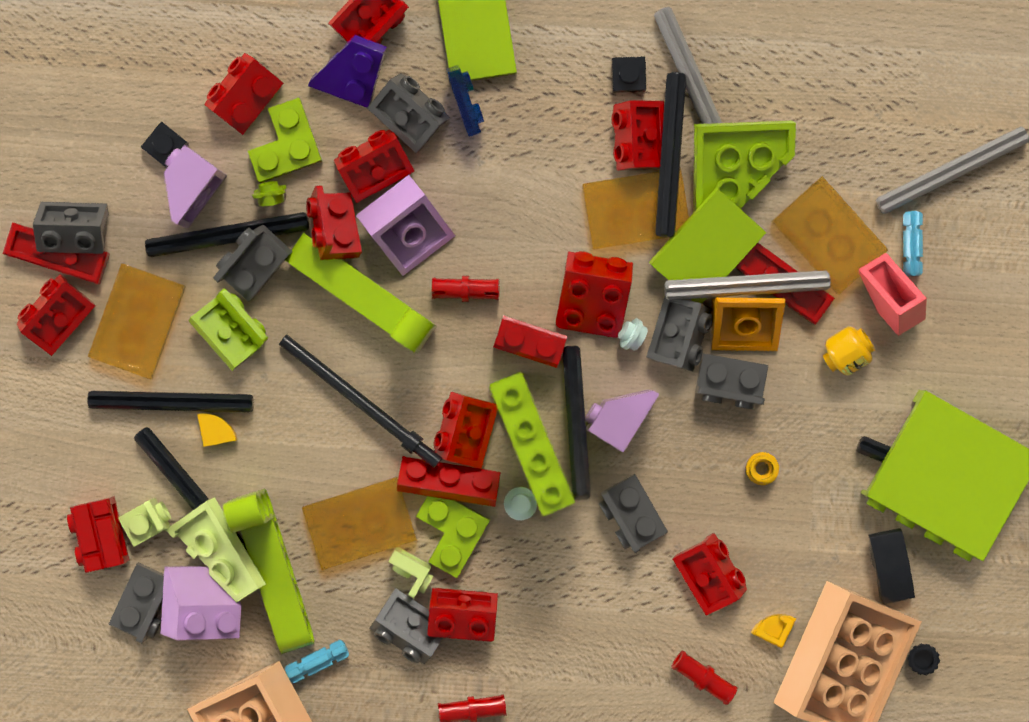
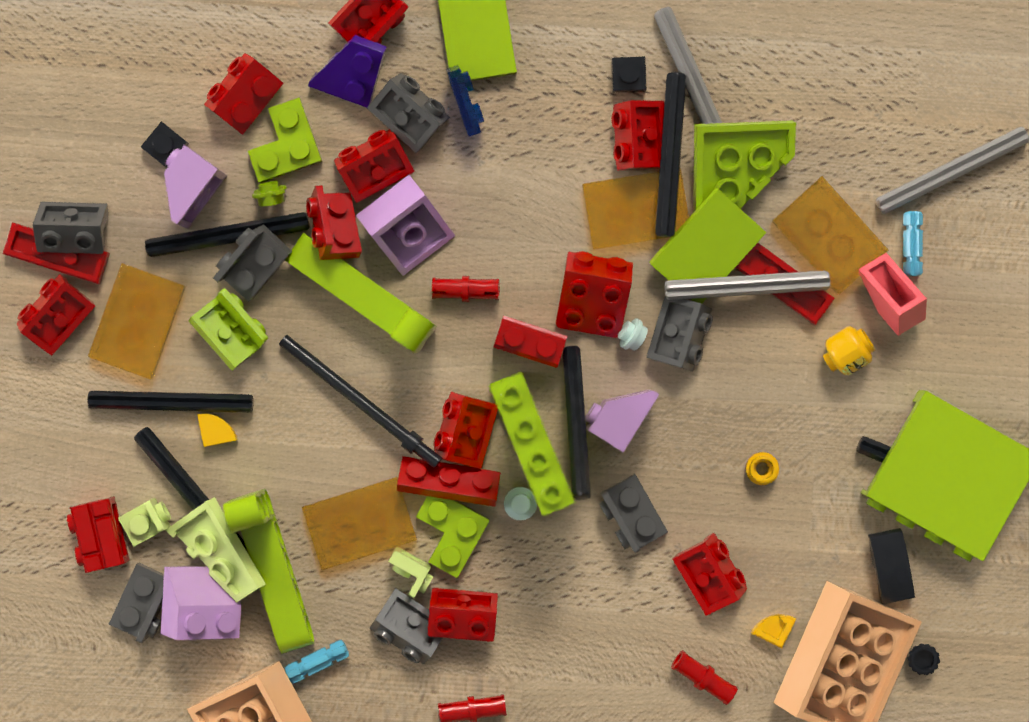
(731, 379): dark grey bracket -> none
(746, 323): light orange slope -> none

